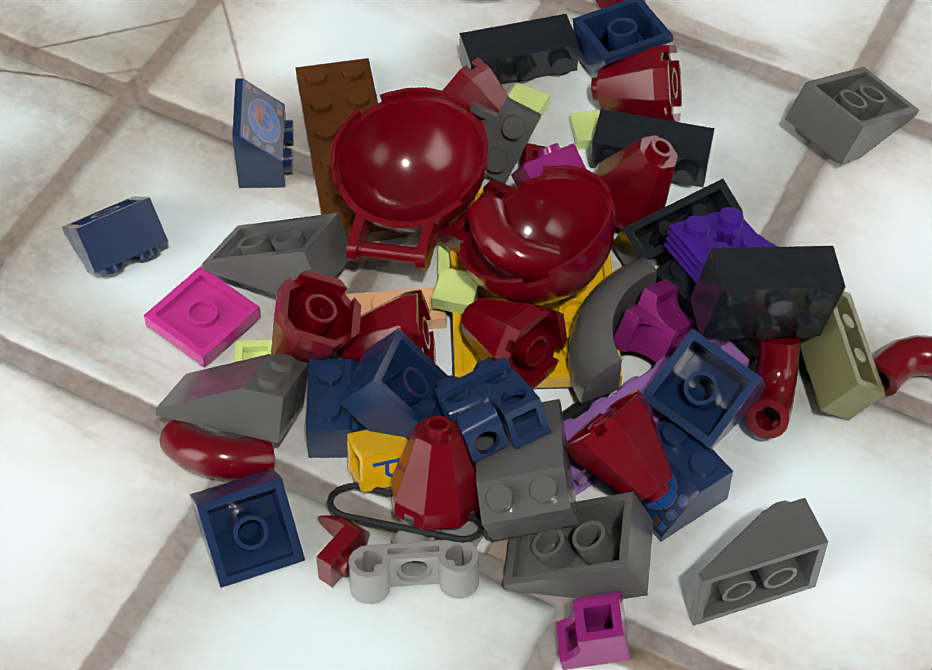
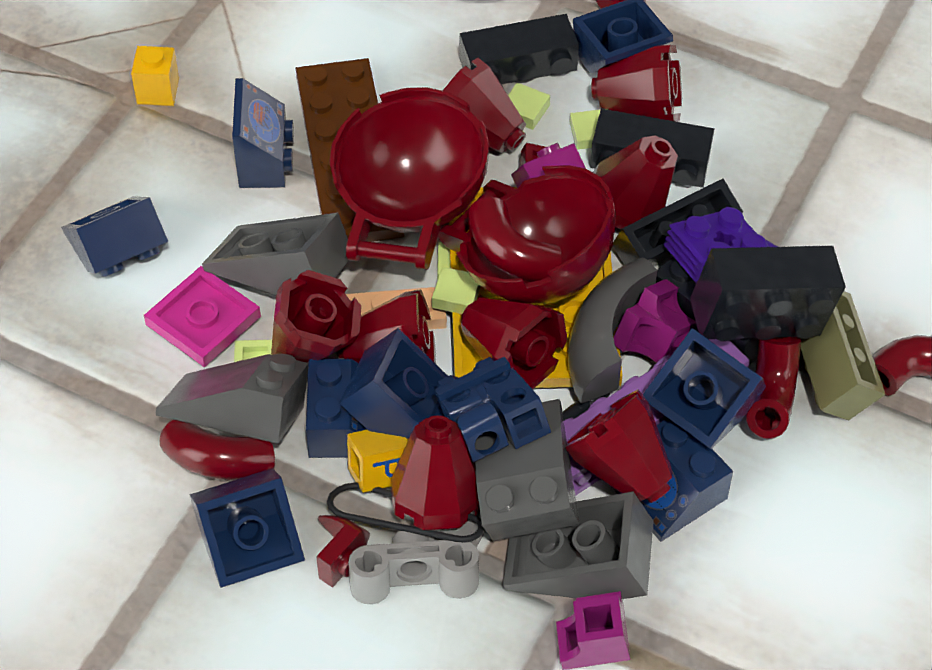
(155, 75): none -> yellow brick
(507, 135): dark grey hinge -> none
(765, 562): dark grey slope -> none
(849, 113): dark grey slope -> none

